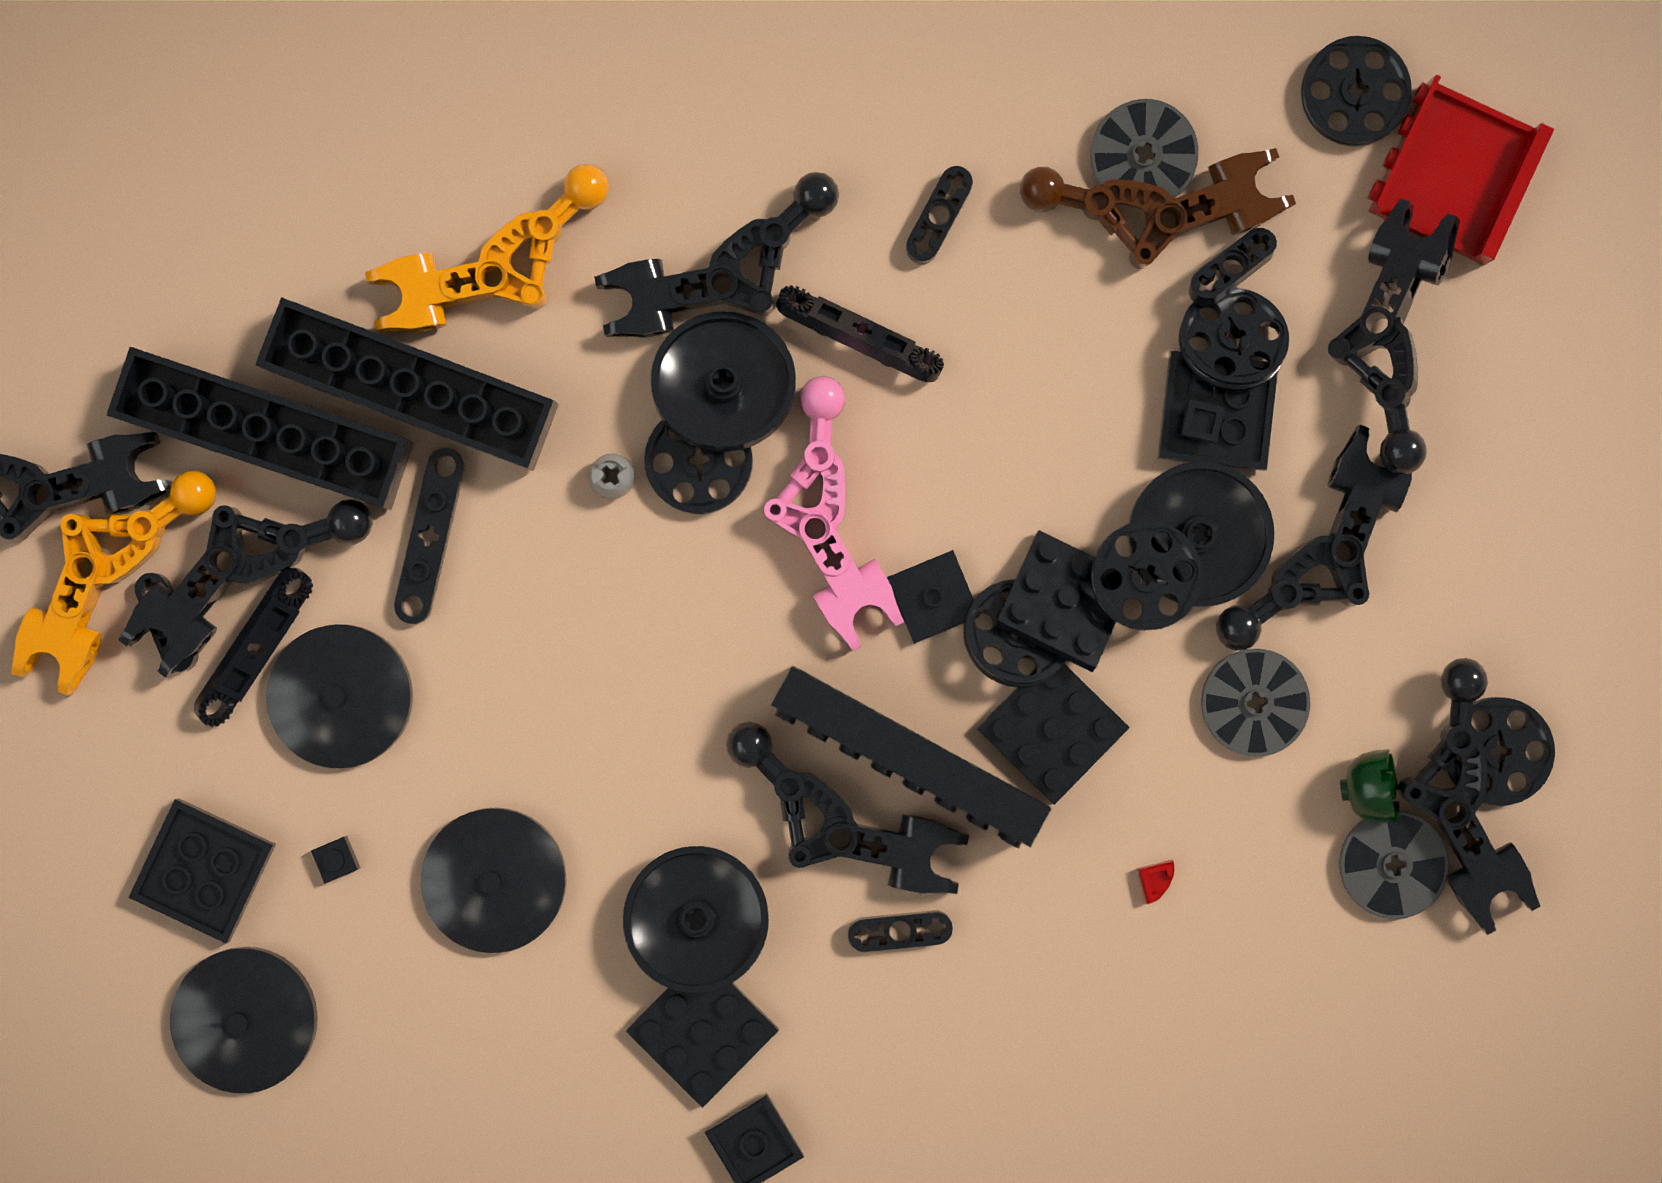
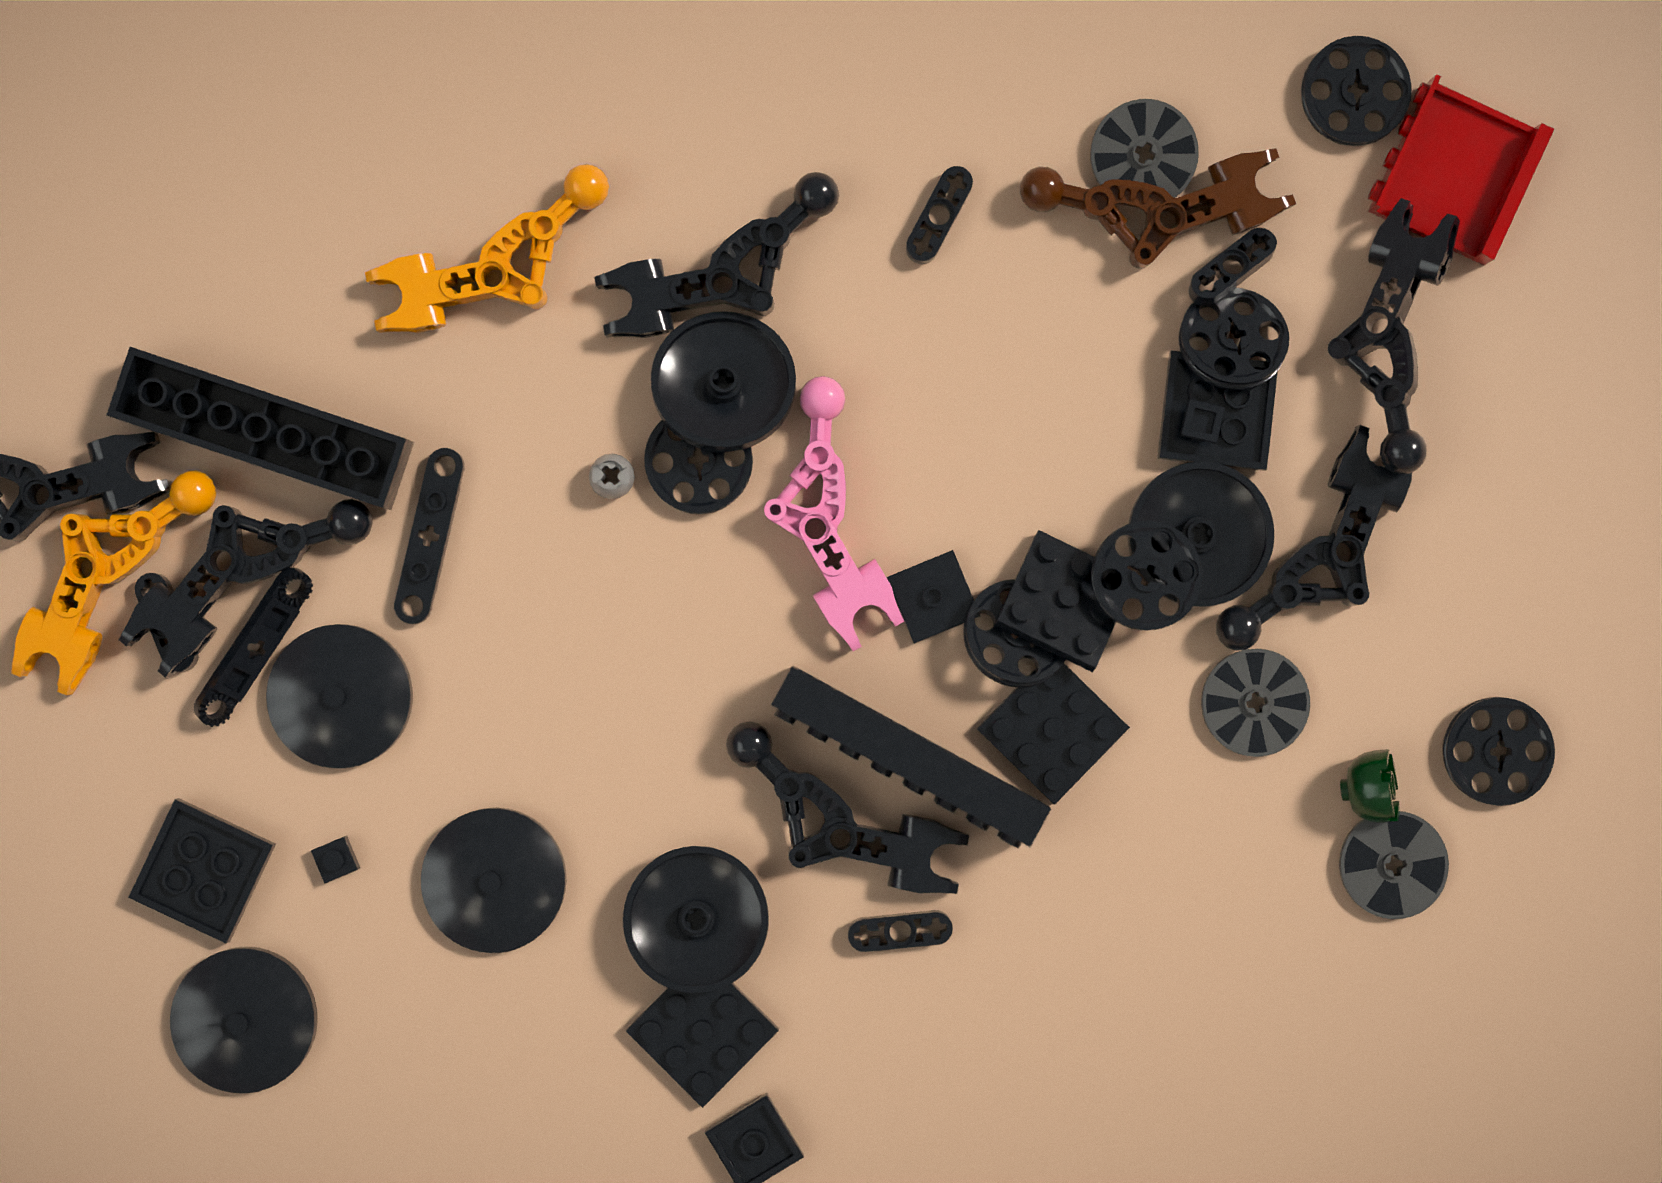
(407, 384): black brick -> none
(876, 342): black piece -> none
(1156, 879): red tile -> none
(1483, 868): black piece -> none

